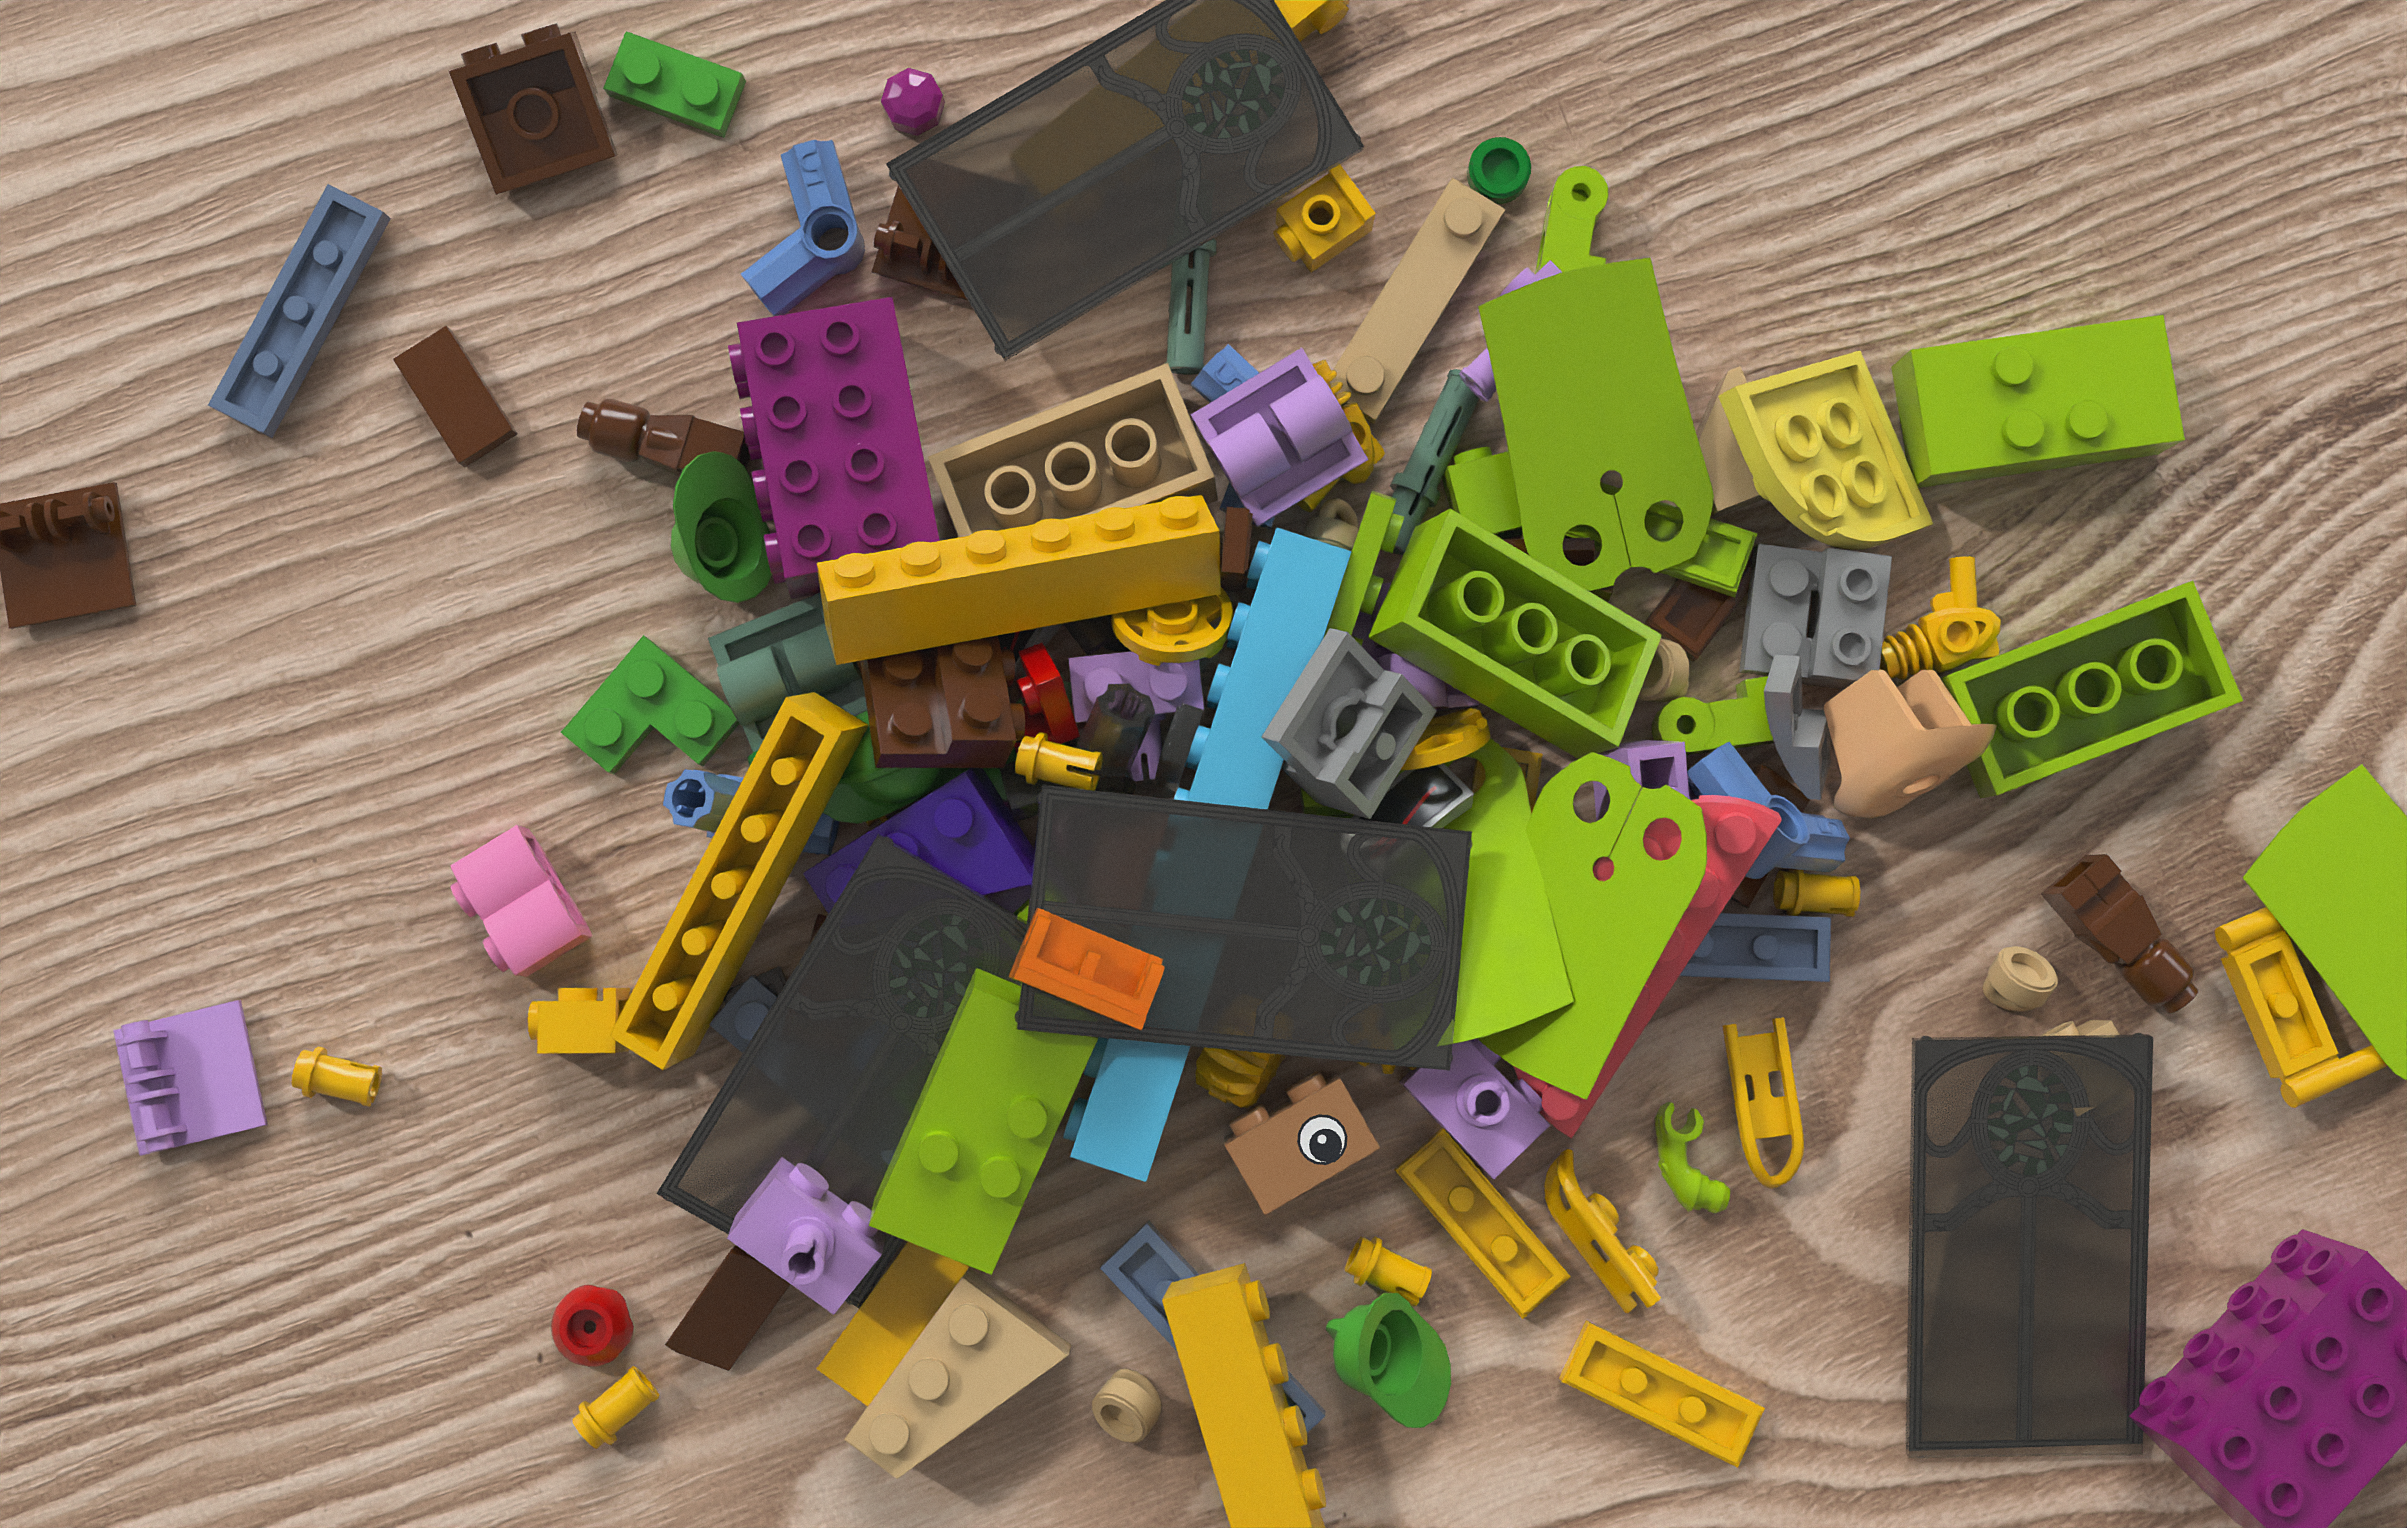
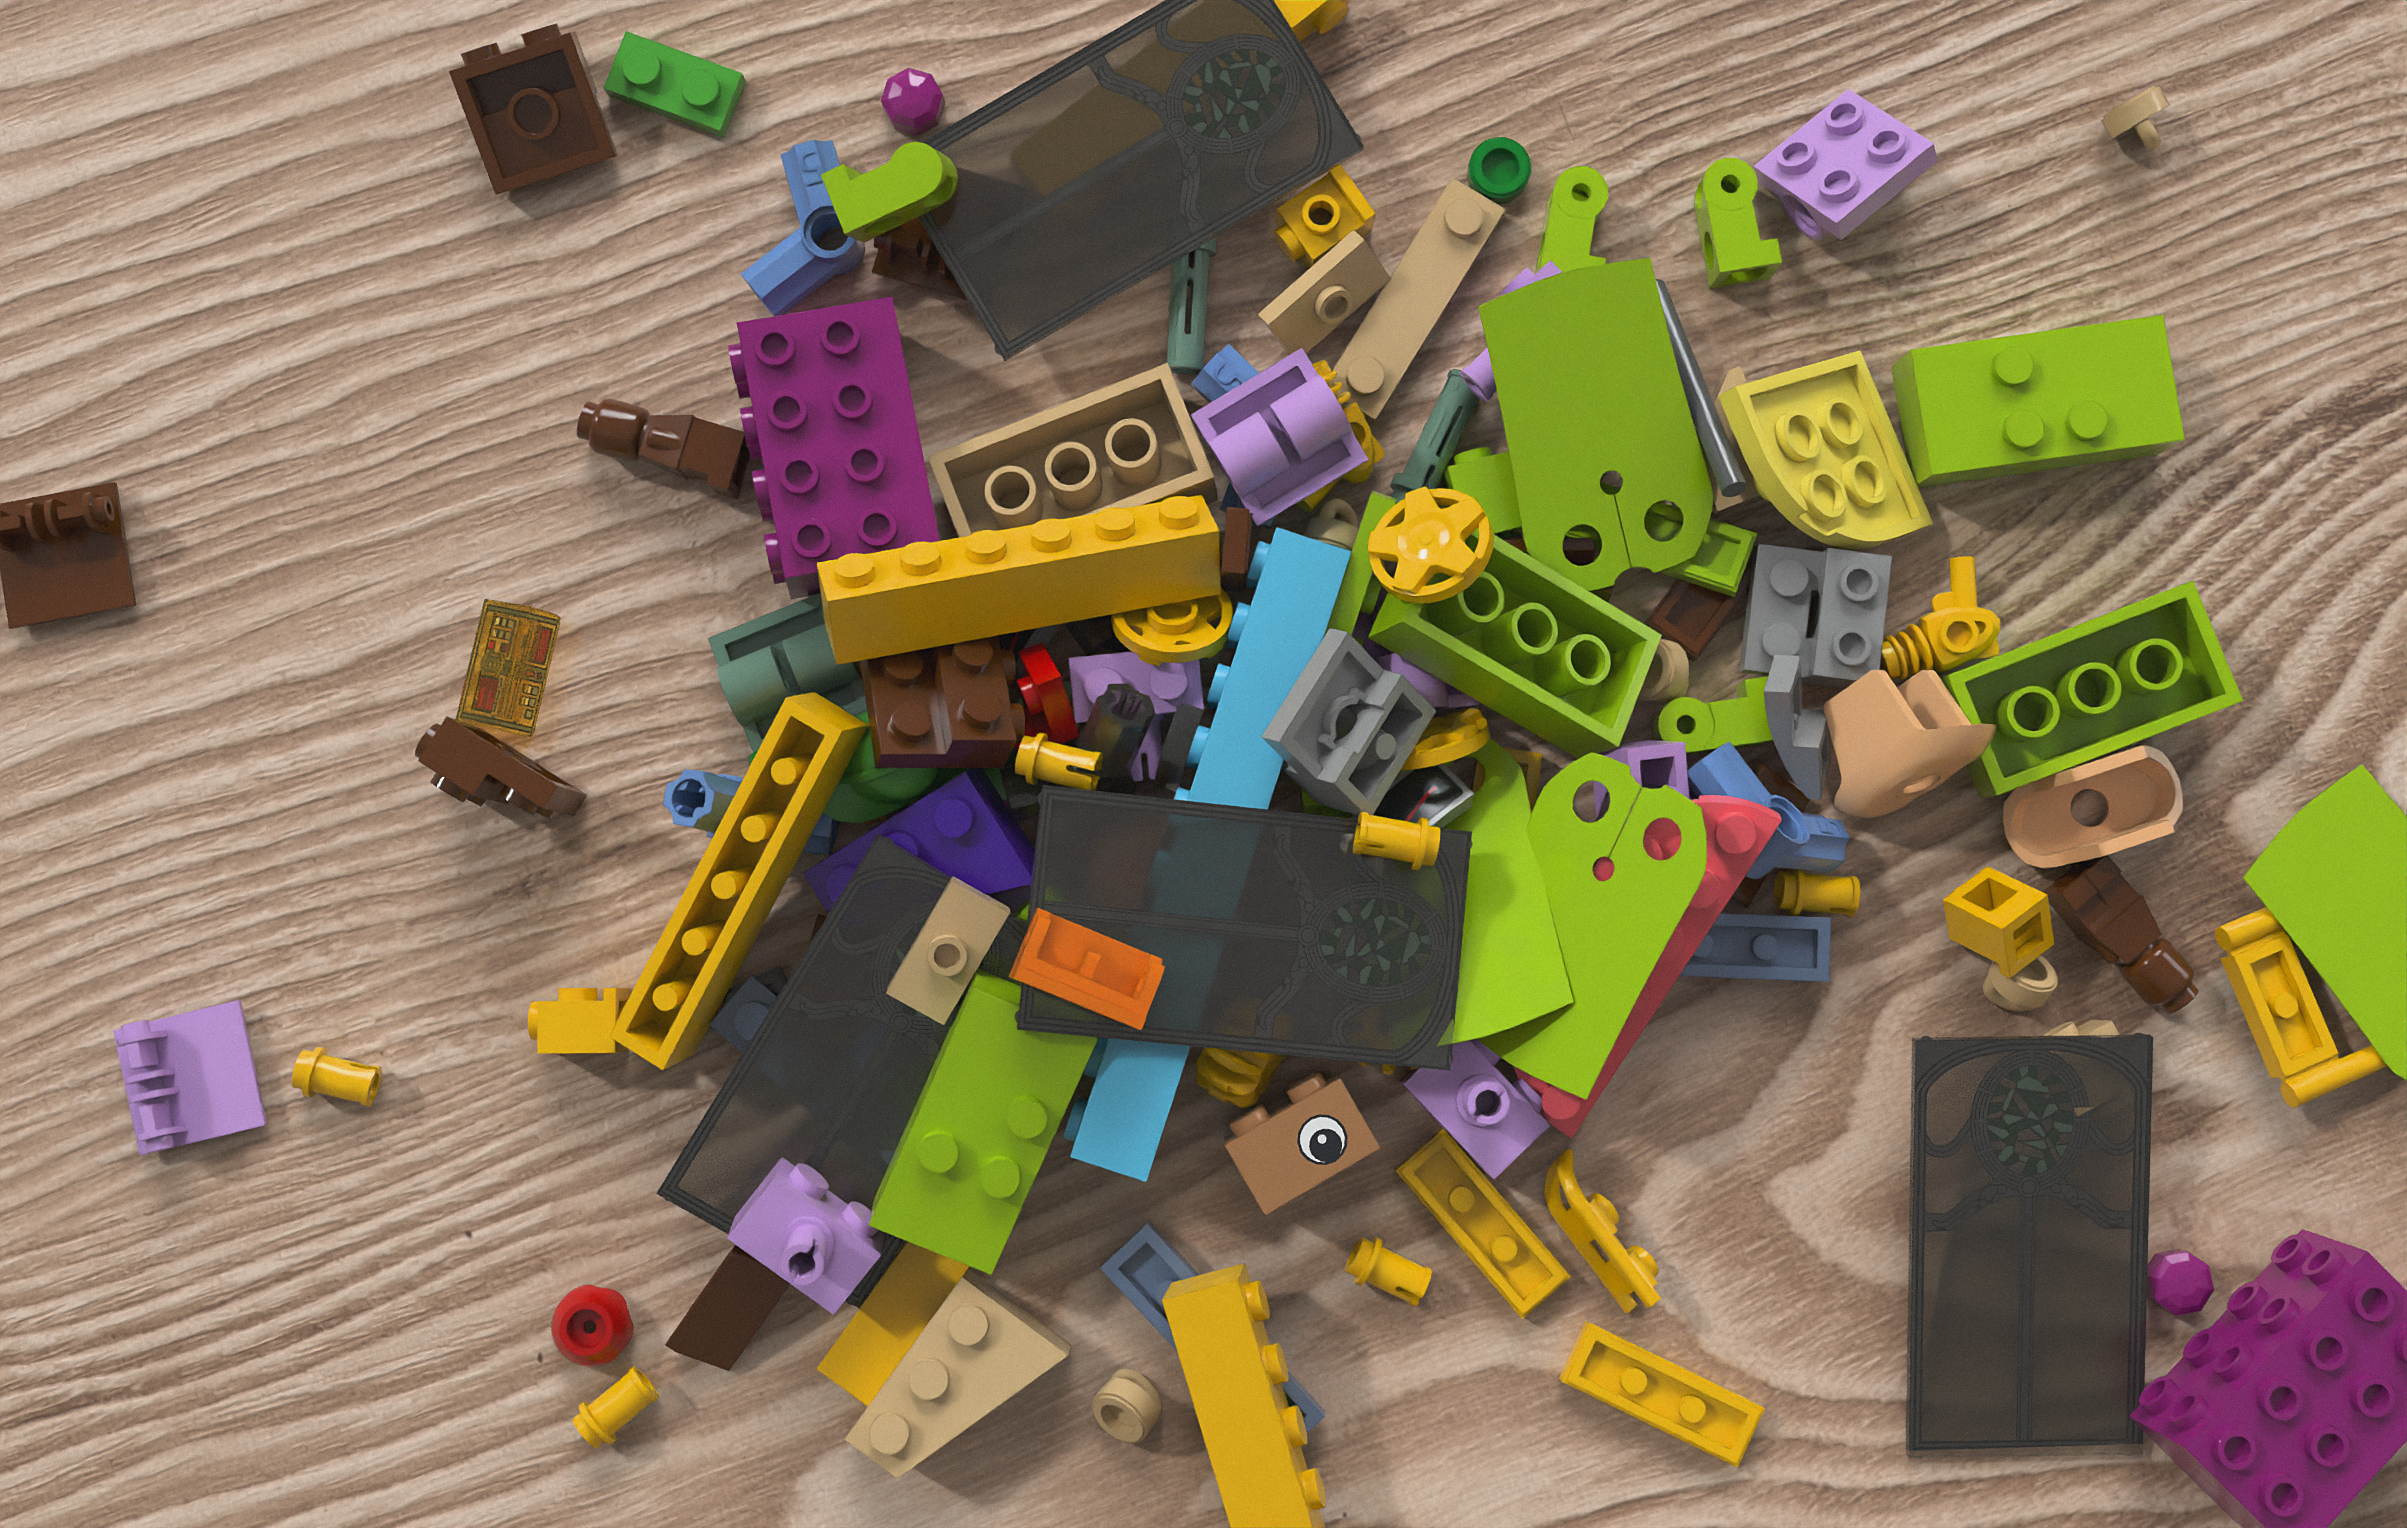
(299, 311): sand blue plate -> none
(455, 396): reddish brown tile -> none
(482, 767): none -> reddish brown plate
(508, 667): none -> clear yellow slope
(519, 901): bright pink brick -> none
(647, 694): bright green plate -> none
(720, 528): bright green piece -> none
(893, 193): none -> lime leg
(948, 950): none -> tan plate
(1325, 295): none -> tan plate
(1393, 1359): bright green piece -> none
(1397, 840): none -> yellow pin
(1430, 543): none -> yellow wheel
(1687, 1183): lime piece -> none
(1701, 405): none -> dark grey bar
(1730, 226): none -> lime leg
(1765, 1114): yellow piece -> none
(1843, 166): none -> lavender plate
(2000, 920): none -> yellow brick
(2136, 114): none -> tan tile
(2140, 800): none -> light nougat piece
(2178, 1282): none -> magenta tile

